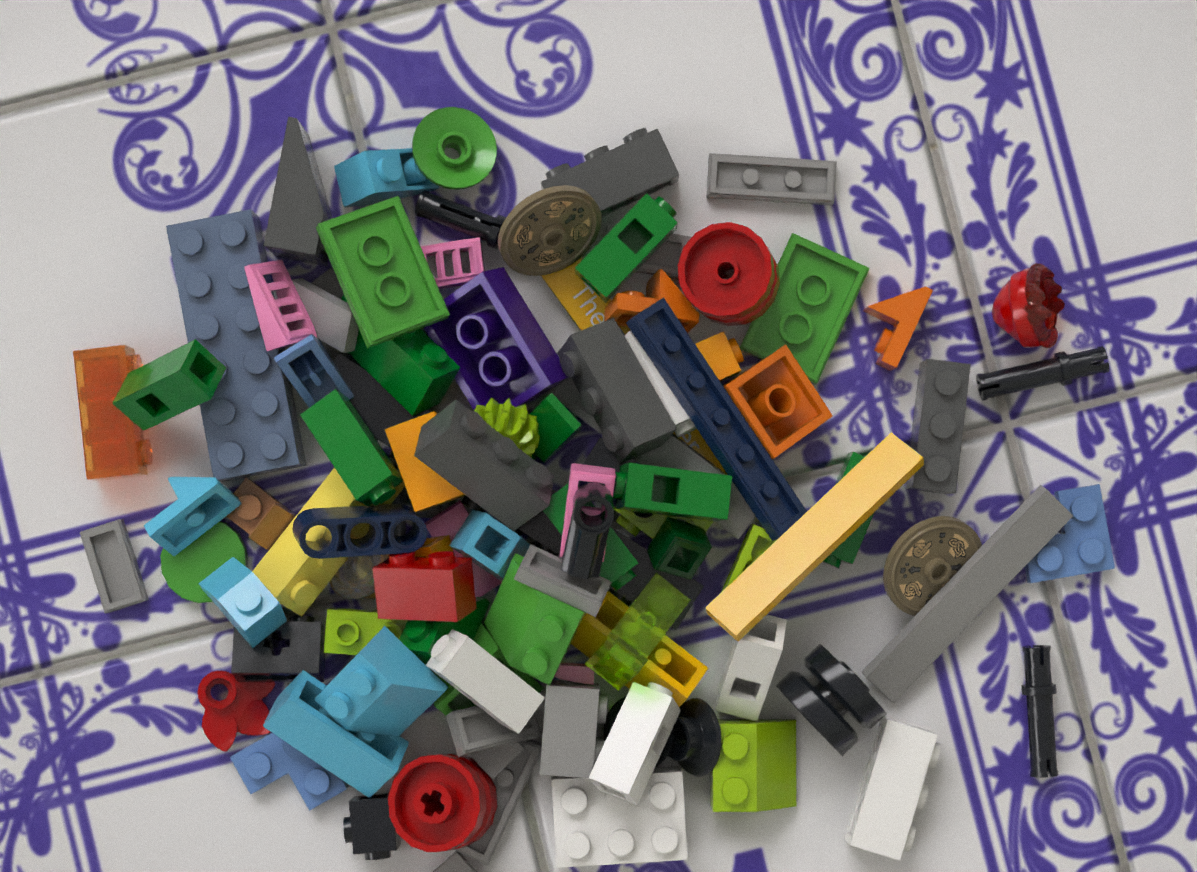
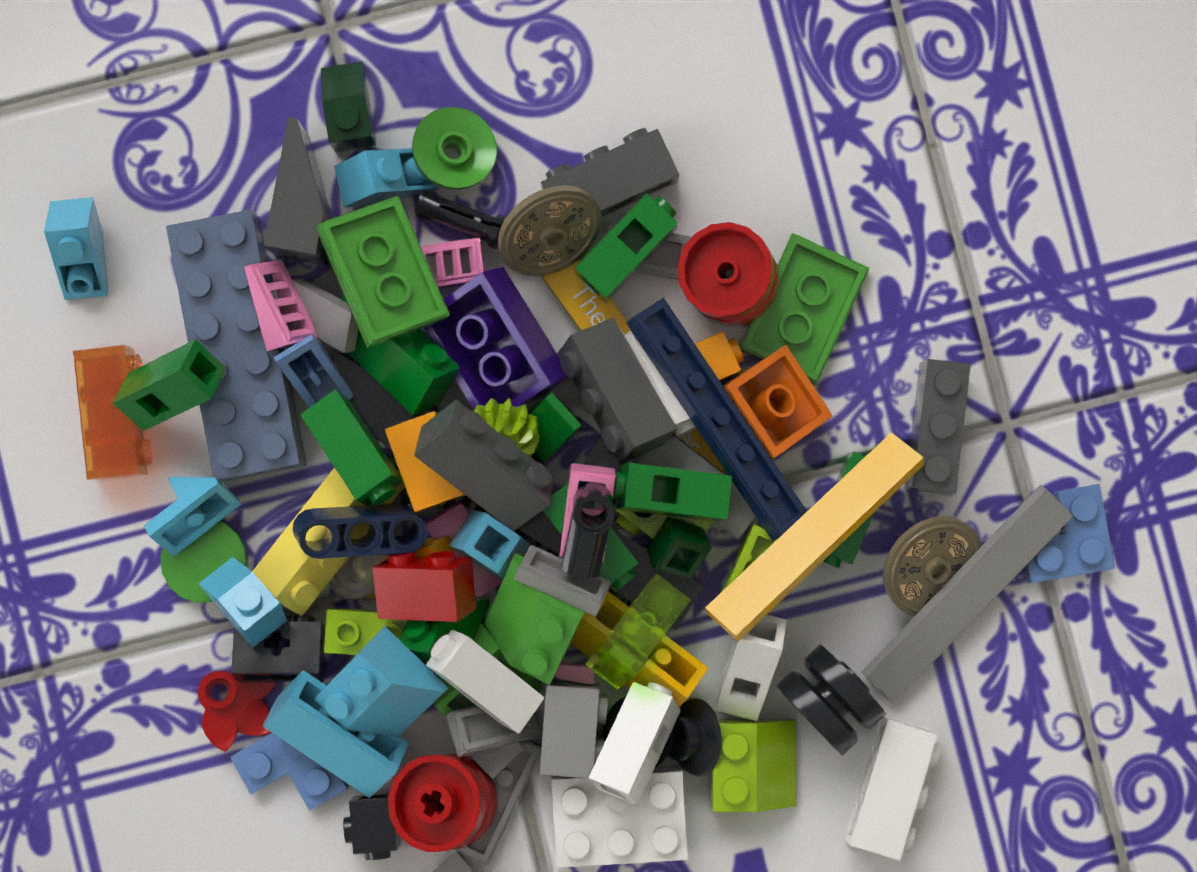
(77, 247): none -> medium azure slope
(114, 566): light grey tile -> none
(260, 514): medium nougat slope -> none
(347, 107): none -> dark green slope
(630, 303): orange slope -> none
(771, 179): light grey tile -> none
(902, 313): orange slope -> none
(1030, 307): hair -> none
(1040, 712): black pin -> none
(1042, 373): black pin -> none

